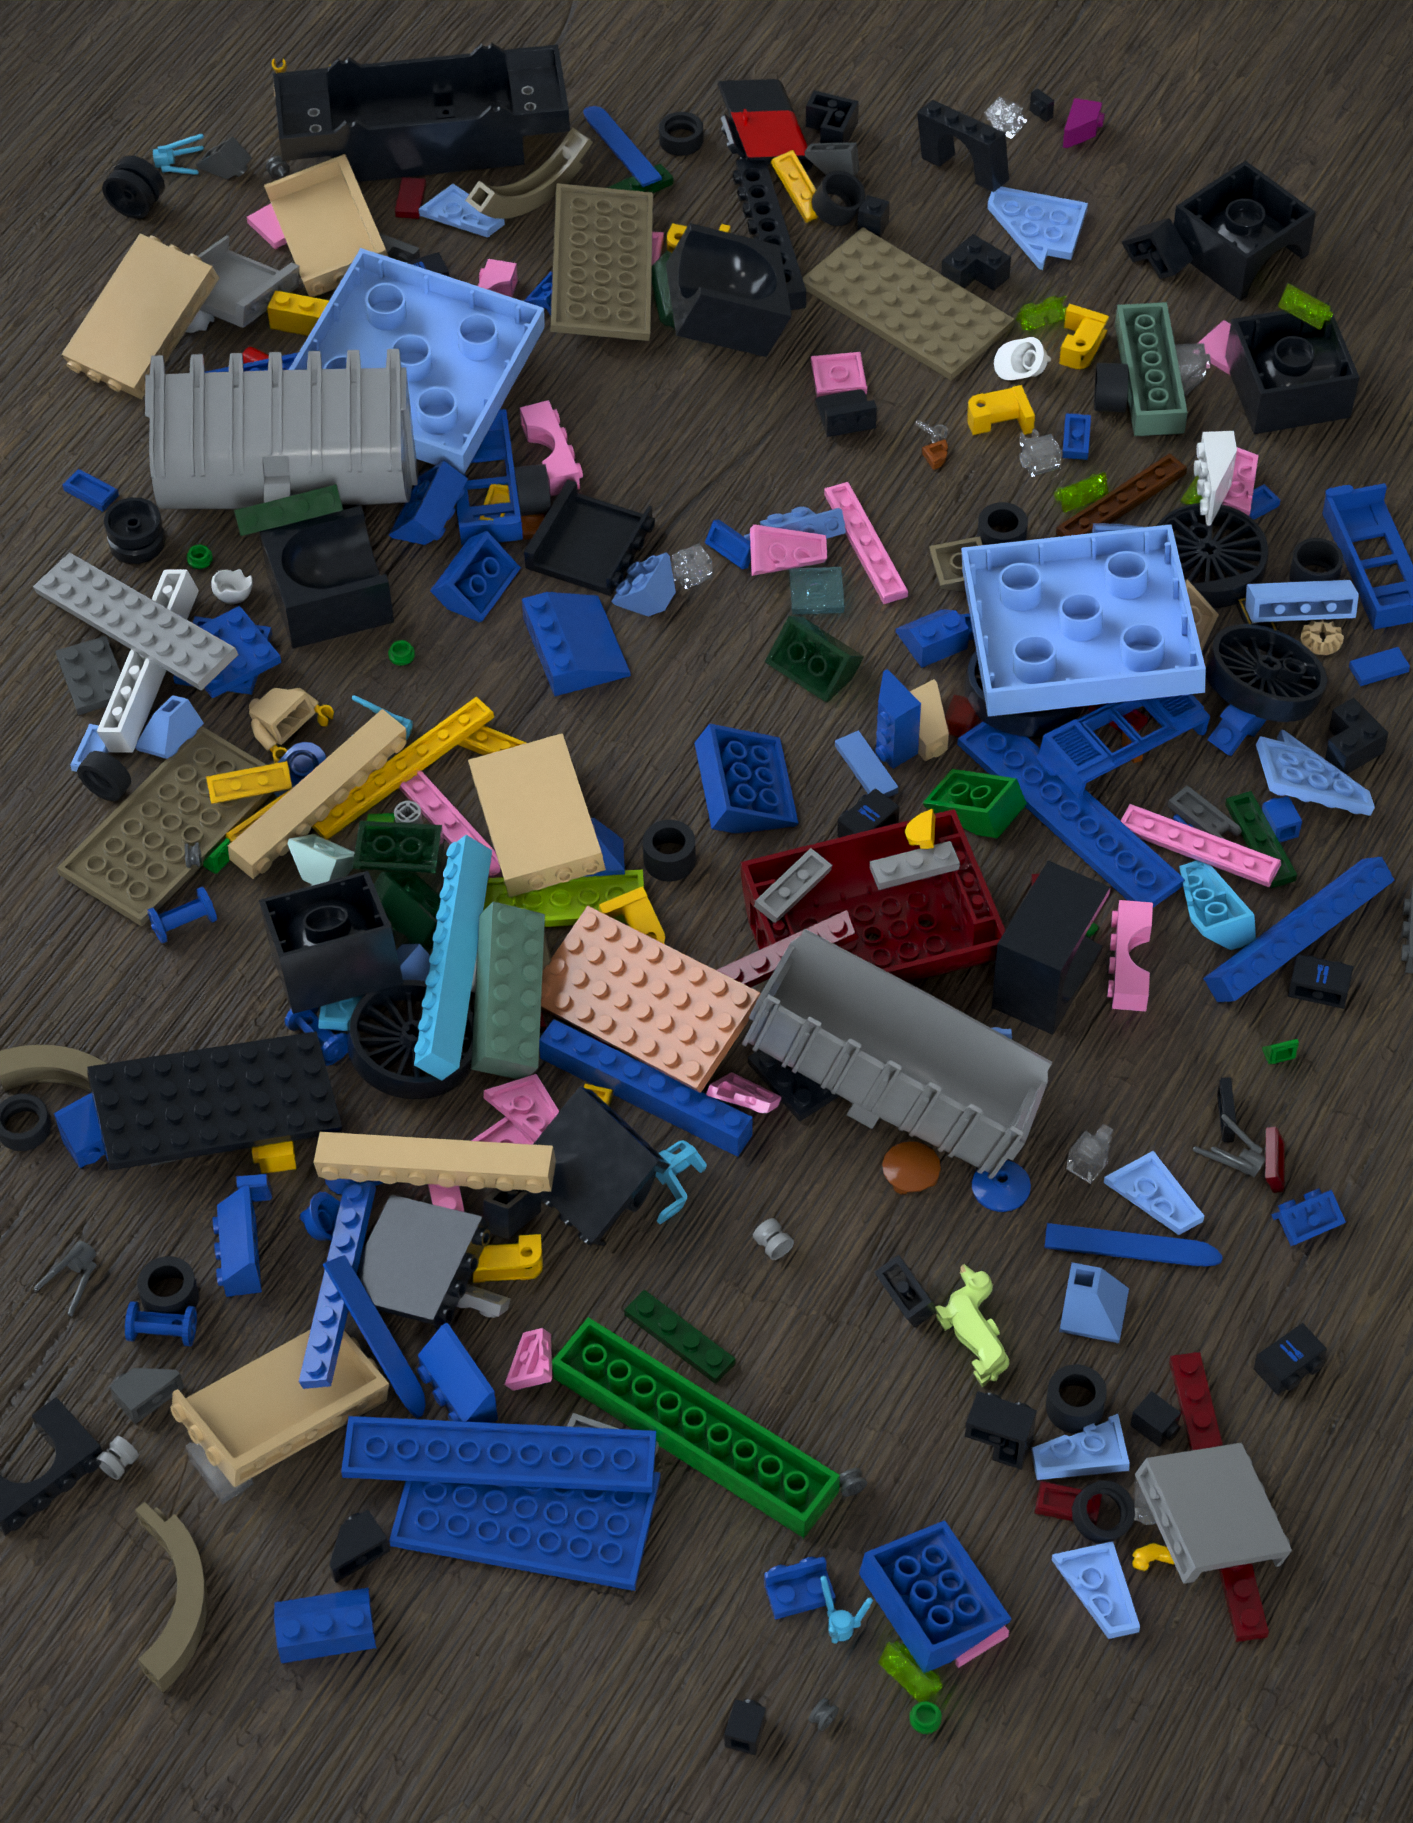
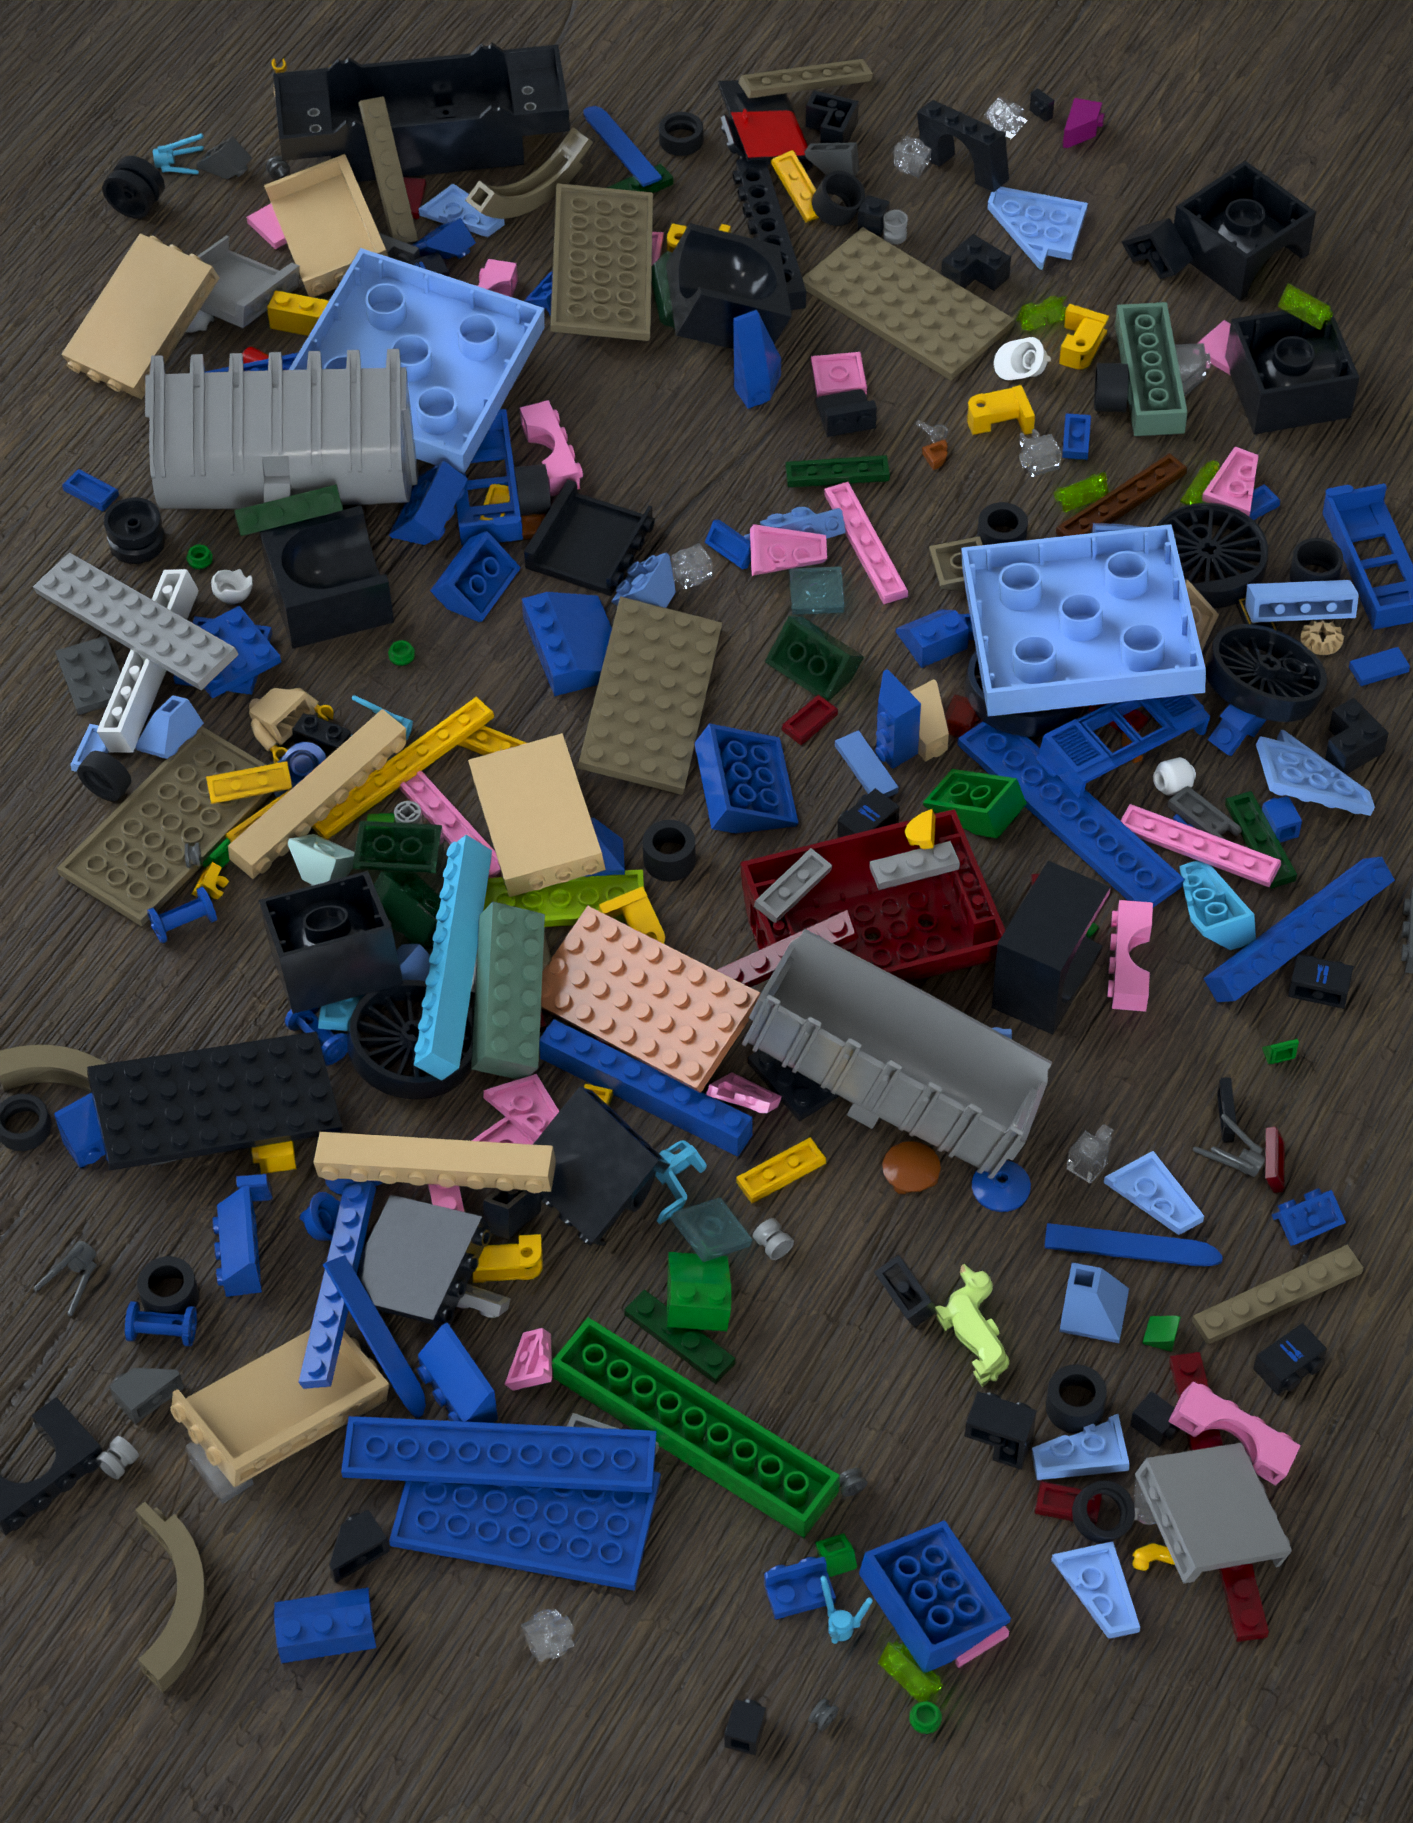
(209, 879): none -> yellow tile
(326, 733): none -> black window
(388, 170): none -> dark tan plate
(448, 239): none -> blue slope
(548, 1634): none -> clear brick
(650, 696): none -> dark tan plate
(698, 1292): none -> green slope
(711, 1229): none -> clear light blue tile
(755, 360): none -> blue wedge
(781, 1170): none -> yellow tile
(805, 78): none -> dark tan plate
(809, 719): none -> dark red tile
(837, 471): none -> dark green plate
(838, 1554): none -> green slope
(895, 226): none -> light grey wheel
(911, 156): none -> clear brick
(1162, 1332): none -> green slope
(1173, 776): none -> white head
(1215, 470): white slope -> none
(1269, 1450): none -> bright pink arch
(1277, 1294): none -> dark tan plate

